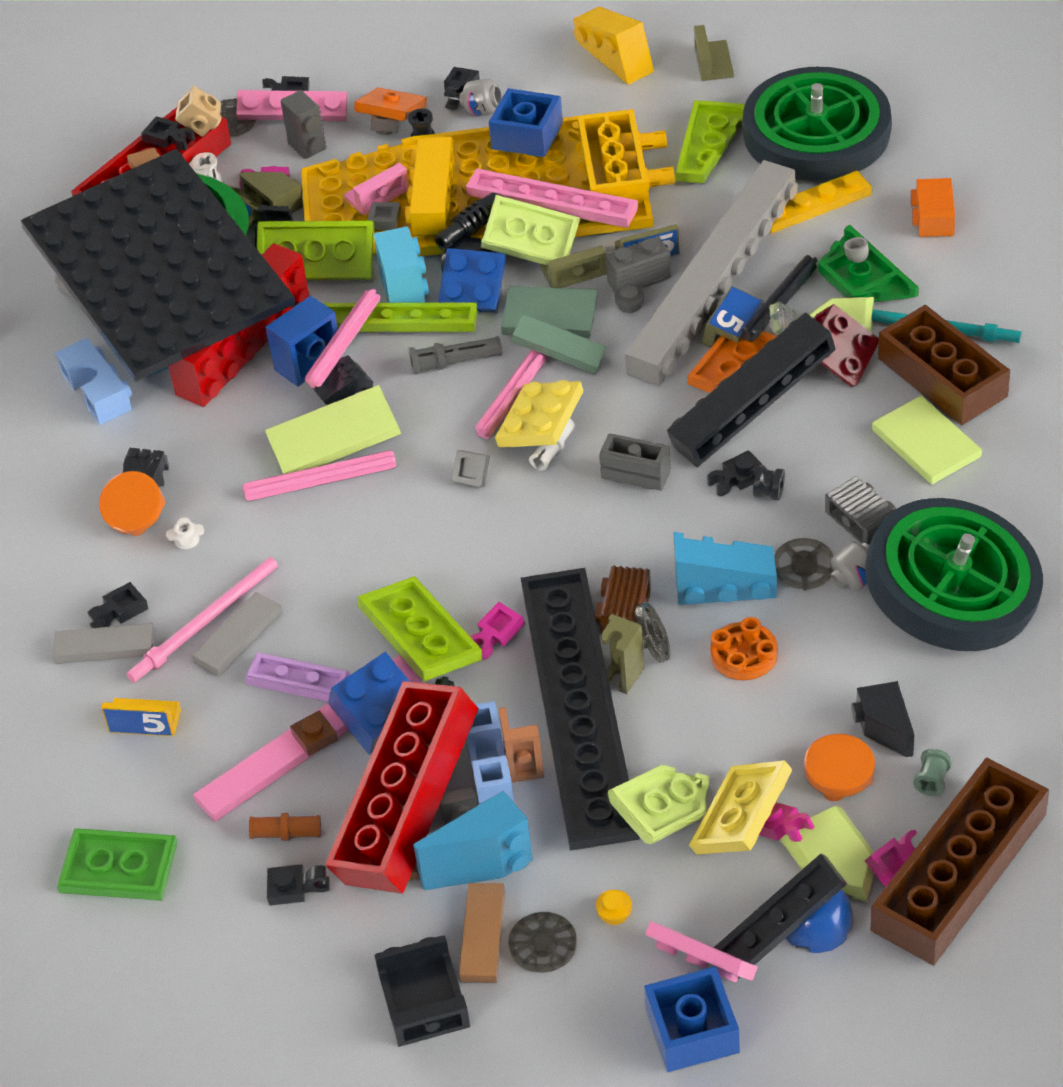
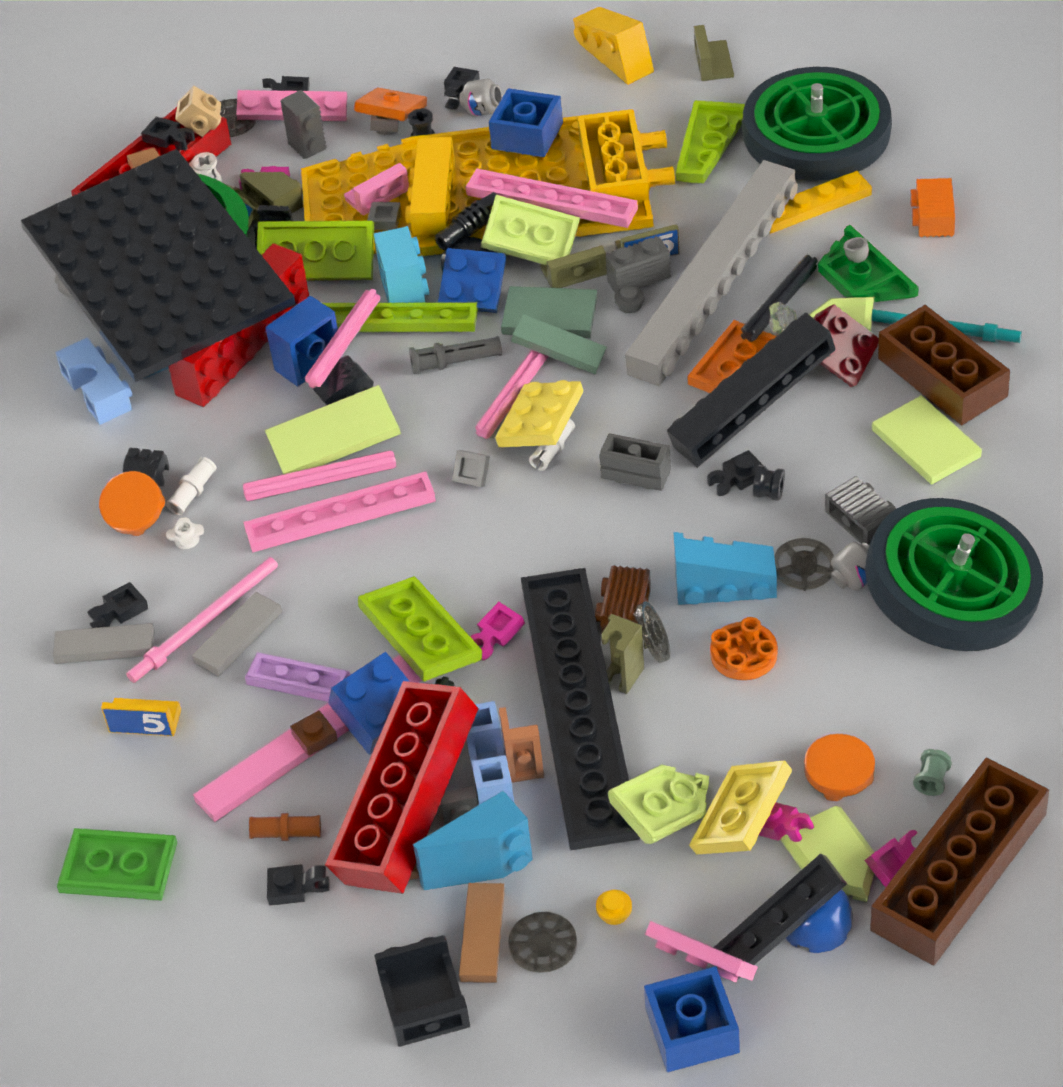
(191, 486): none -> white pin
(339, 511): none -> bright pink plate
(730, 316): panel -> none
(884, 717): black slope -> none

